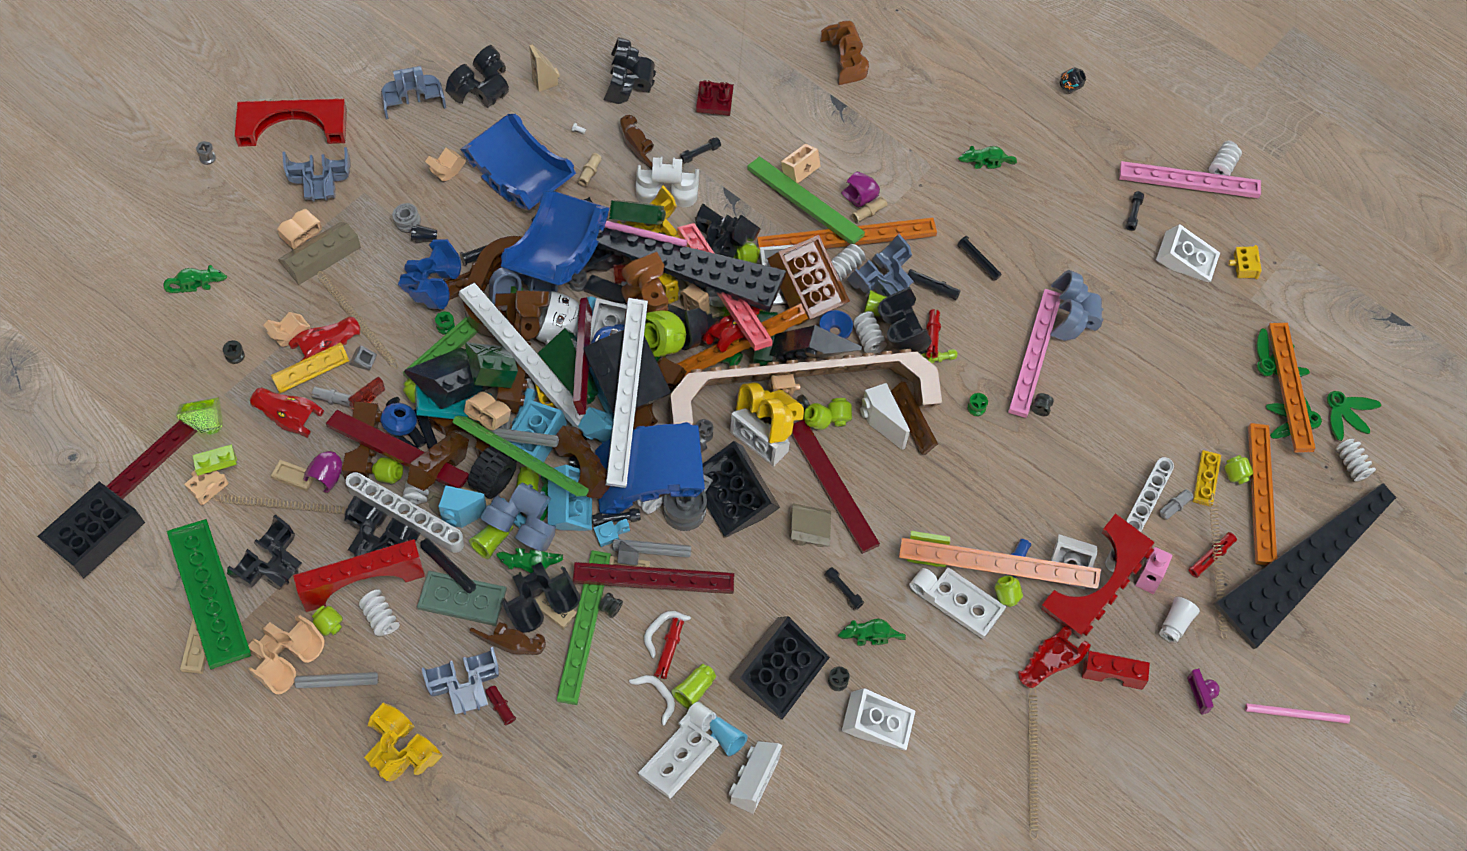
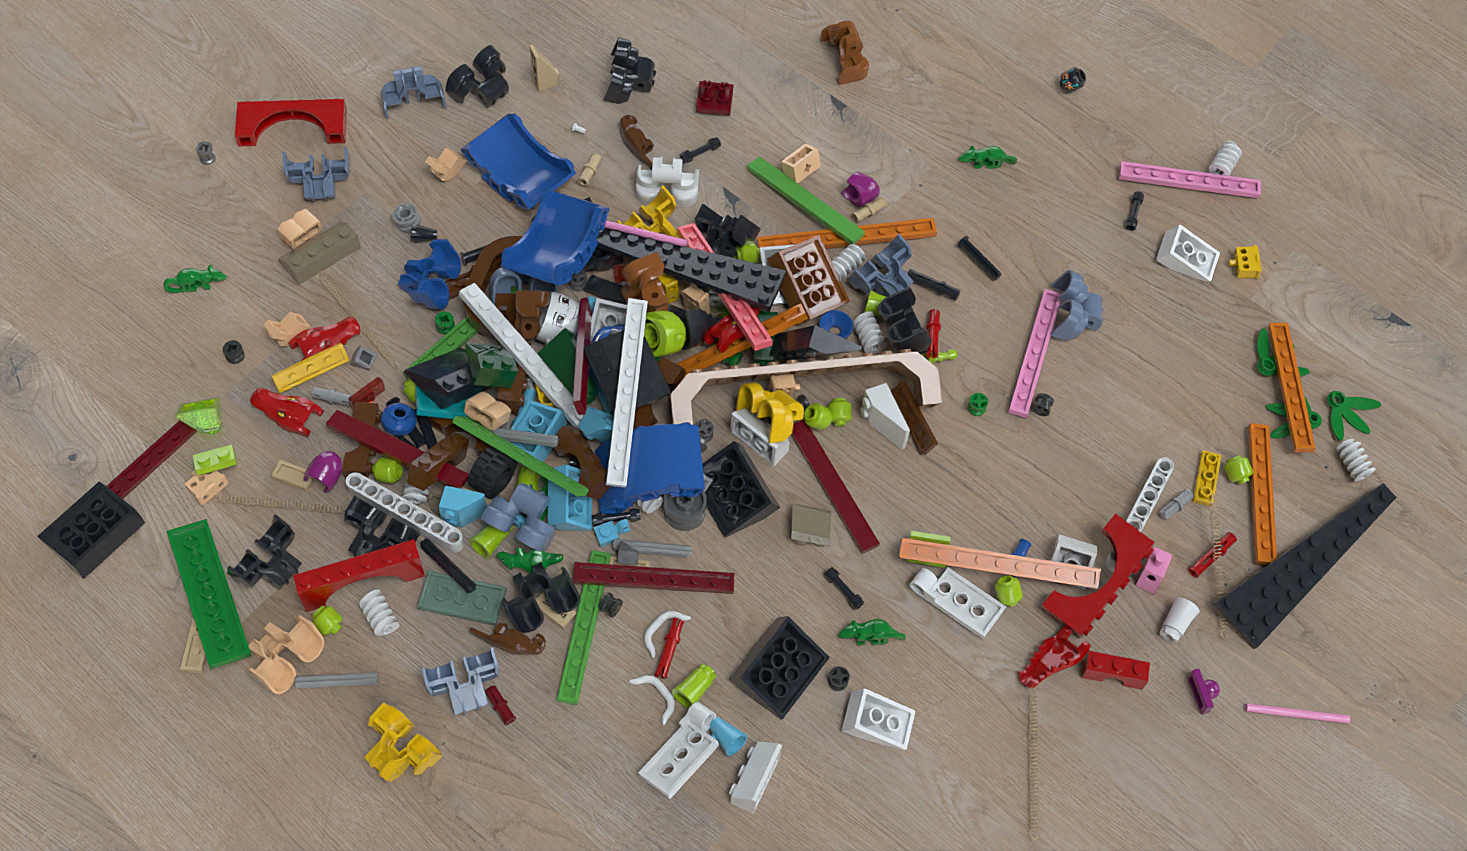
(637, 212): dark green slope -> none

